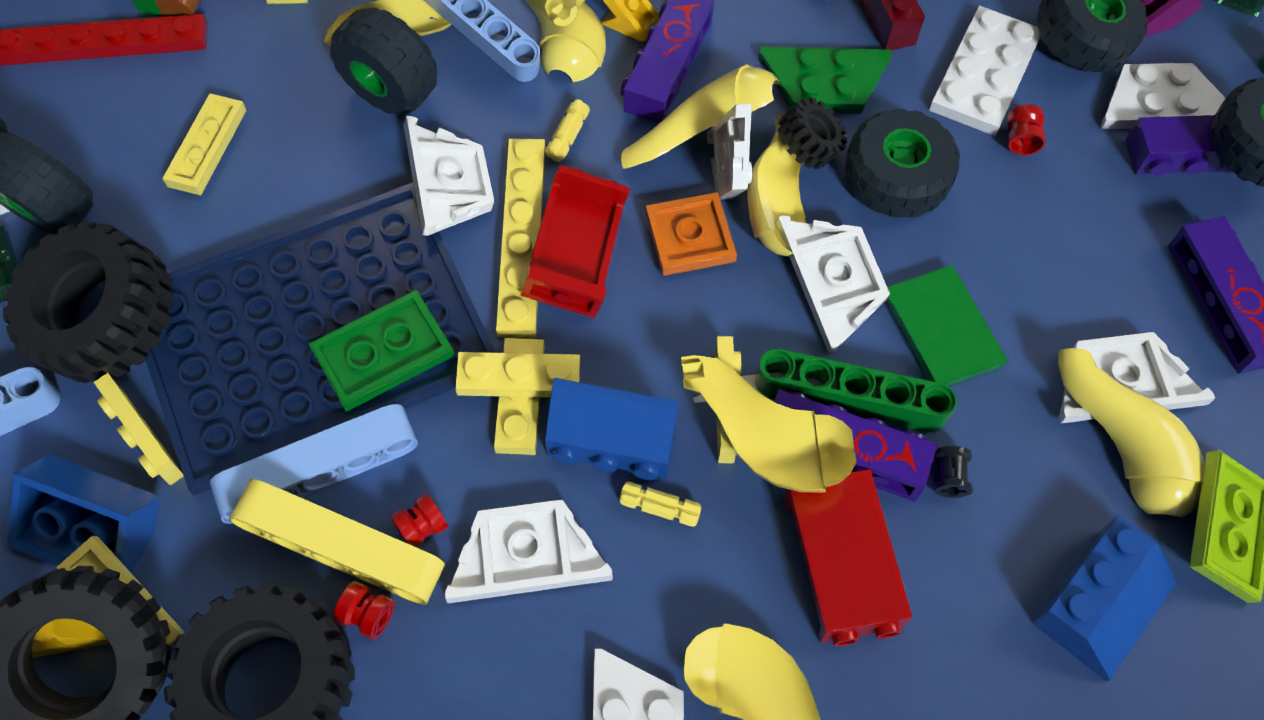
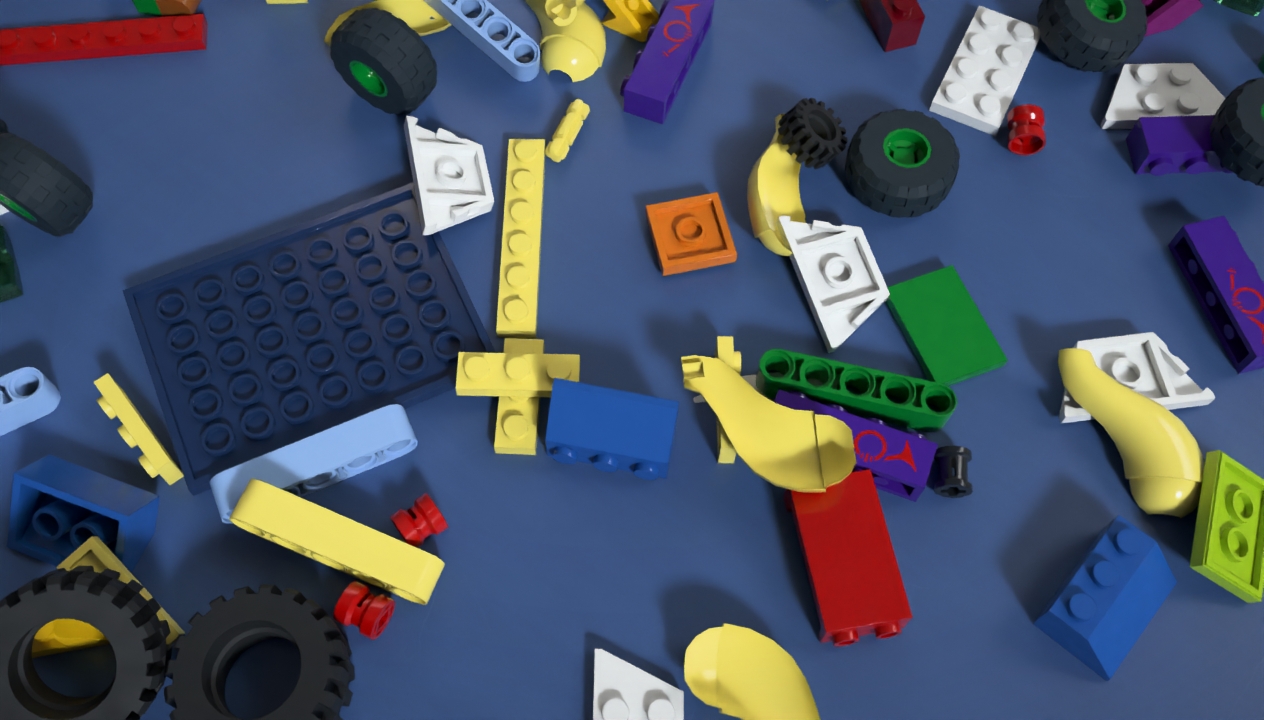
(56, 281): black tyre -> none
(204, 144): light yellow plate -> none
(381, 350): green tile -> none
(525, 552): white wing -> none
(575, 242): red panel -> none
(660, 504): light yellow axle -> none
(703, 111): light yellow animal -> none
(731, 150): white wing -> none
(830, 75): green wing -> none

